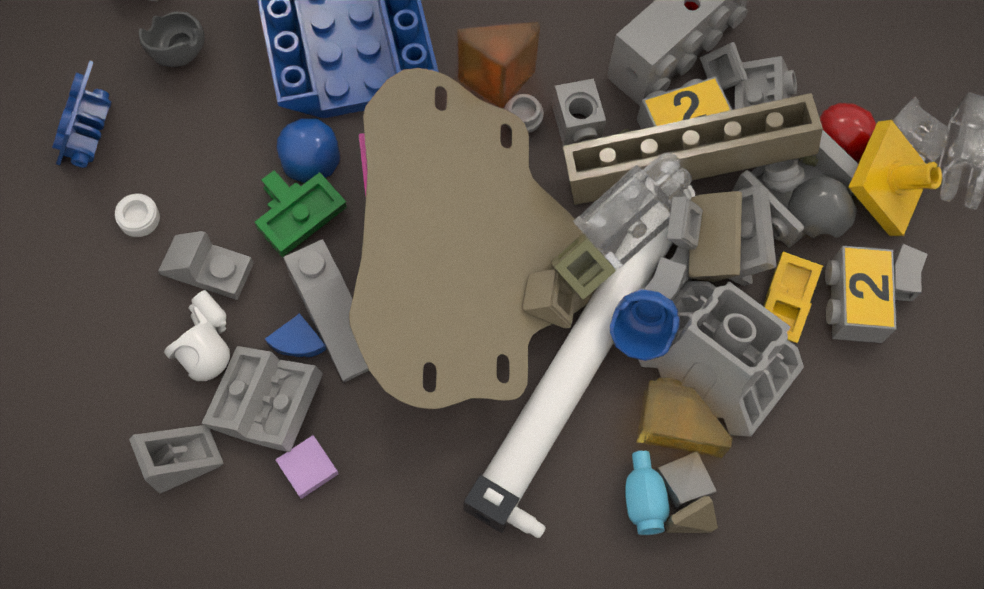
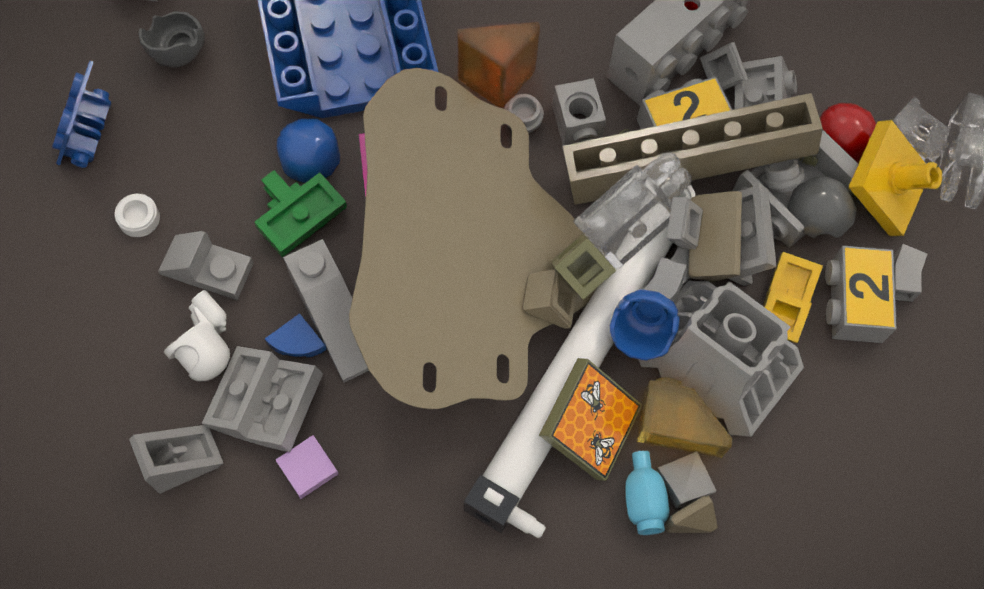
(591, 419): none -> tile

